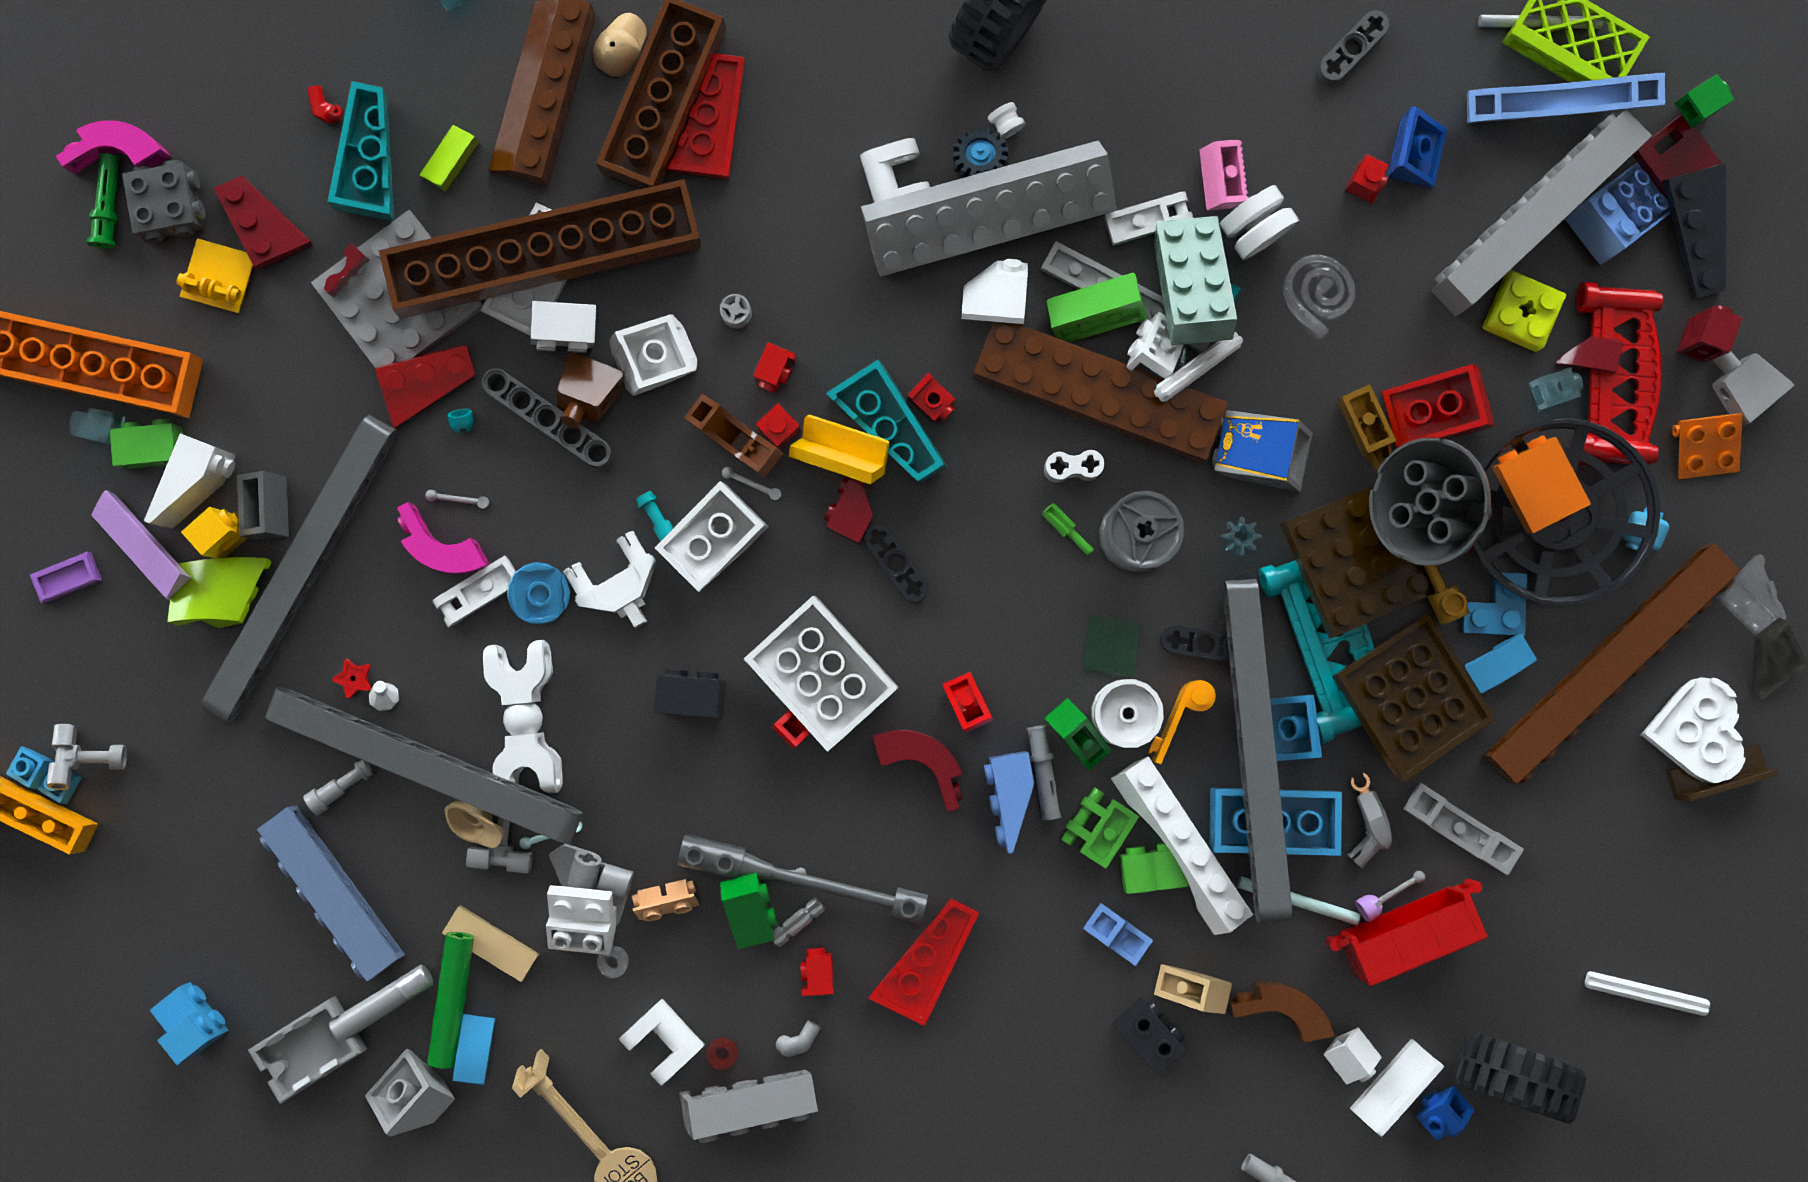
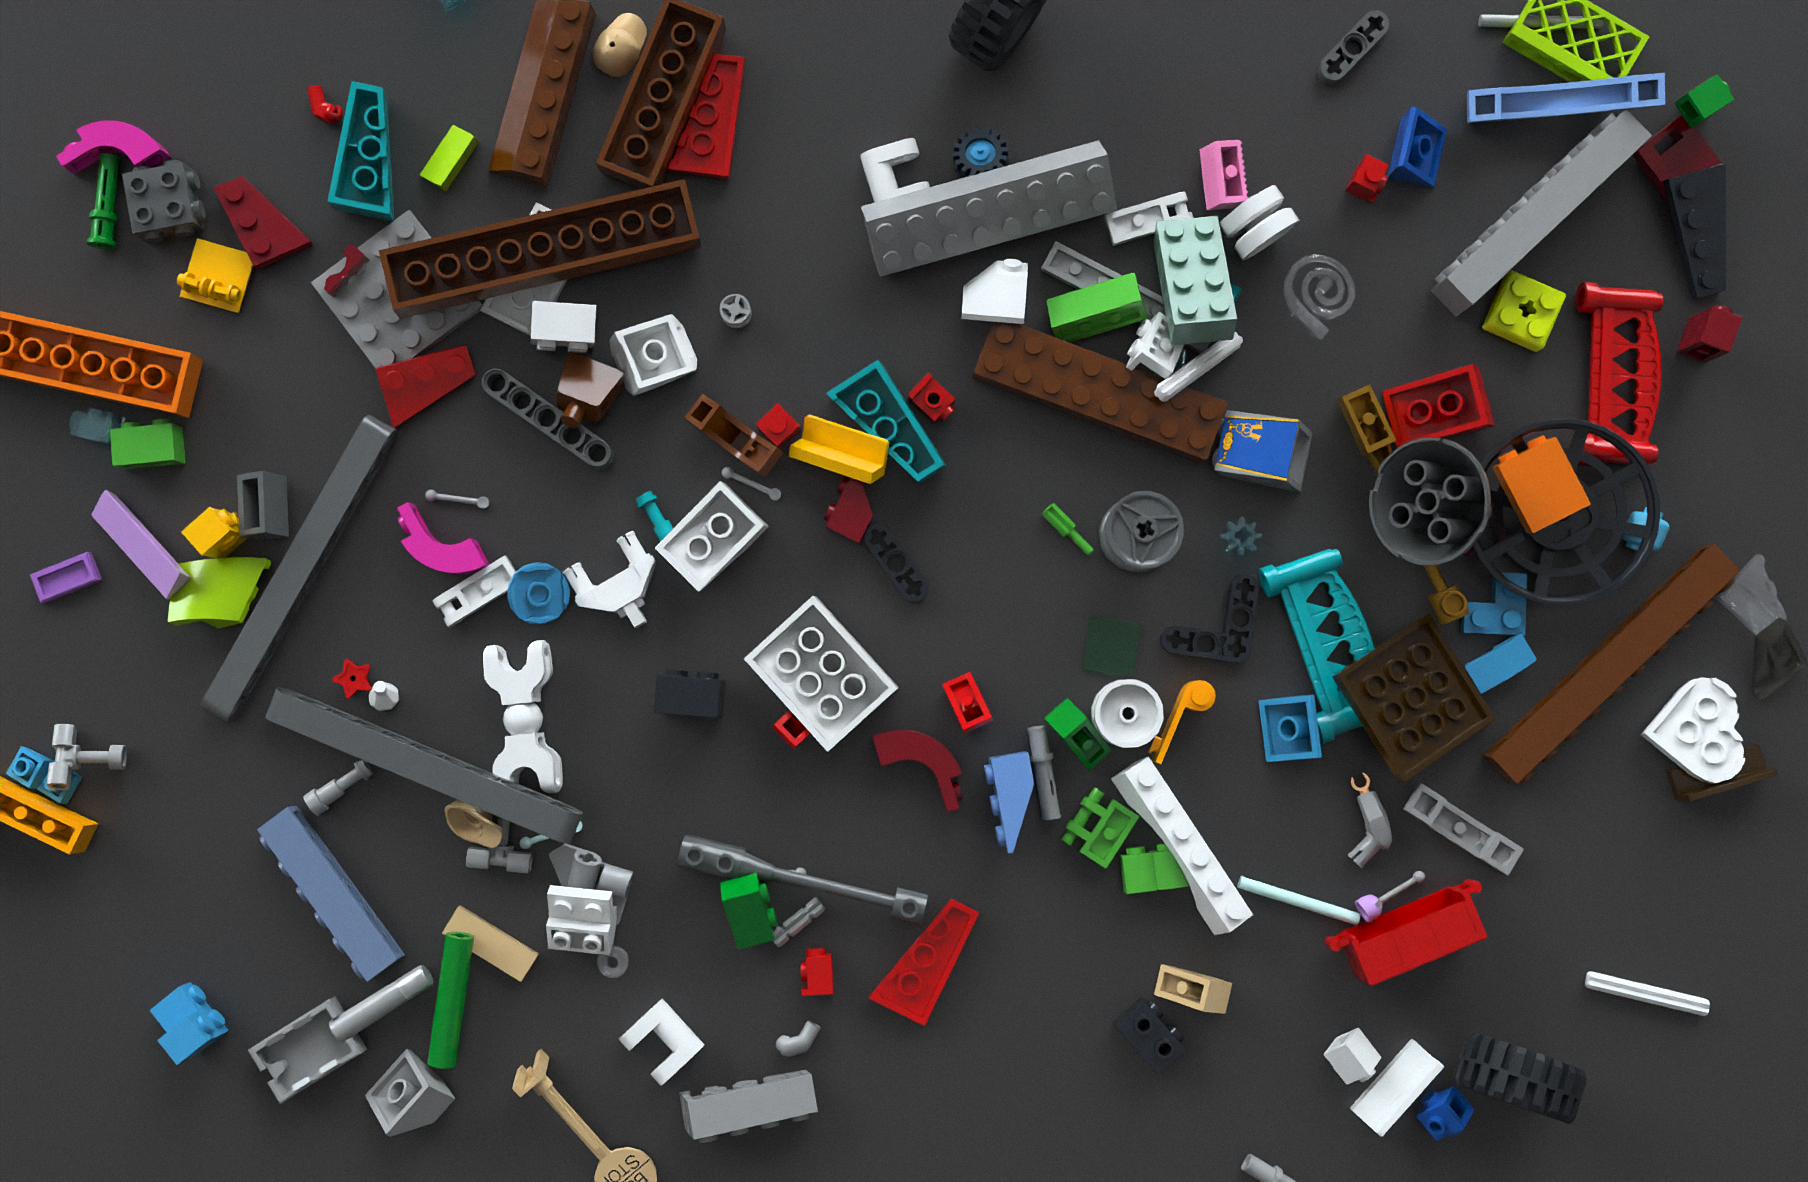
(188, 480): white slope -> none
(461, 419): teal hinge -> none
(473, 1049): dark azure slope -> none
(655, 905): light nougat hinge -> none
(722, 1063): clear red plate -> none
(774, 368): red brick -> none
(1006, 120): white wheel -> none
(1074, 466): white axle -> none
(1118, 934): medium blue slope -> none
(1257, 752): dark grey beam -> none
(1306, 1015): reddish brown arch -> none
(1309, 821): dark azure brick -> none
(1349, 567): dark brown plate -> none
(1547, 393): clear light blue brick -> none
(1593, 354): dark red slope -> none
(1618, 214): medium blue slope -> none
(1709, 445): orange hinge -> none
(1749, 385): light grey torso -> none

